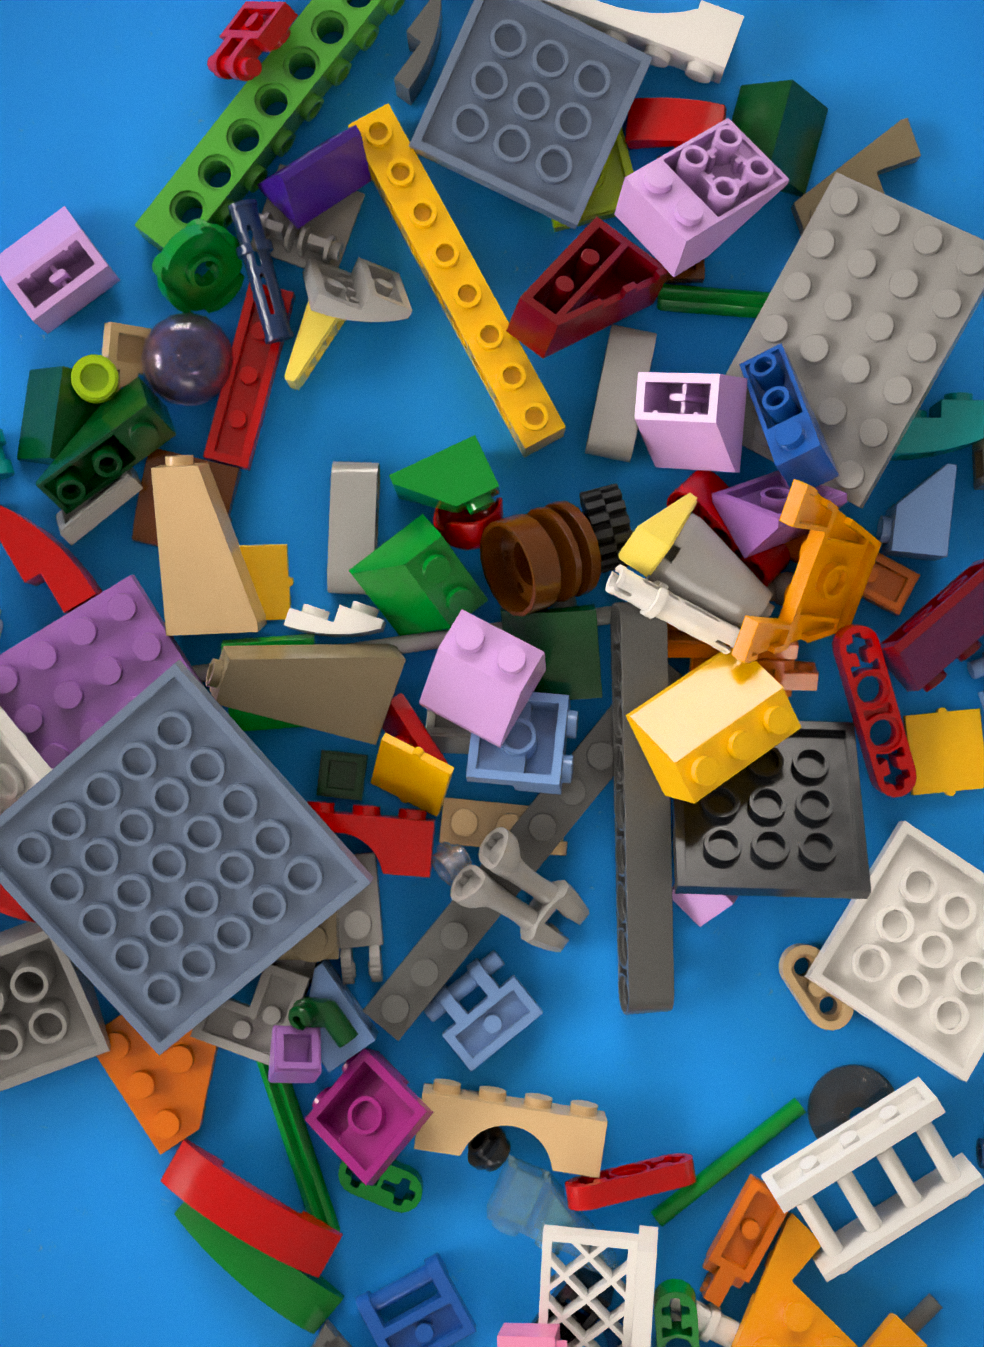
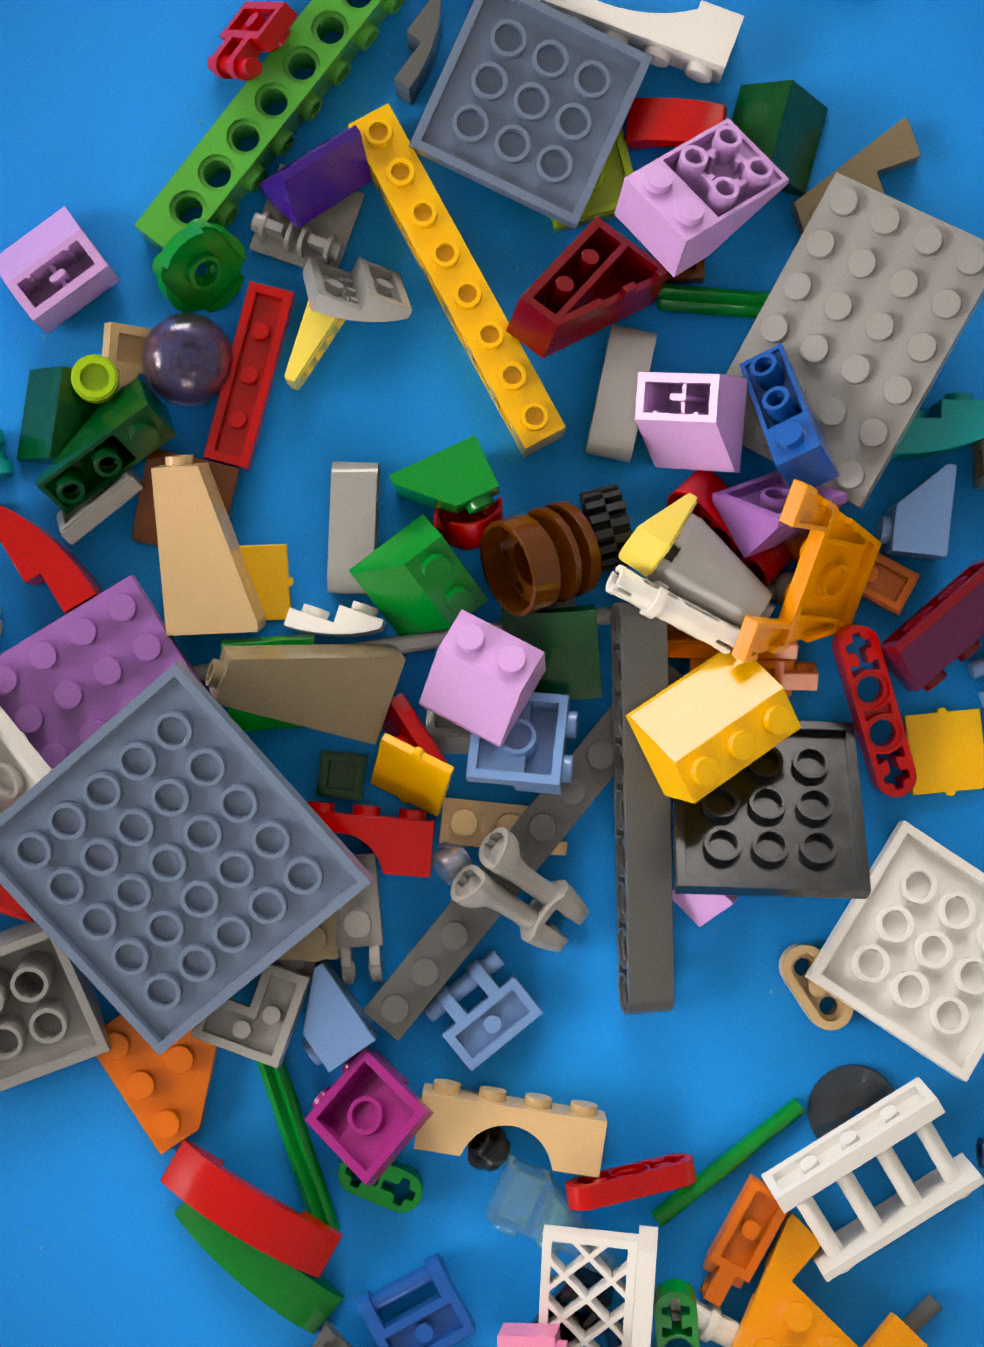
(246, 218): dark blue pin -> none
(294, 1055): medium lavender slope -> none
(322, 1014): dark green arm -> none

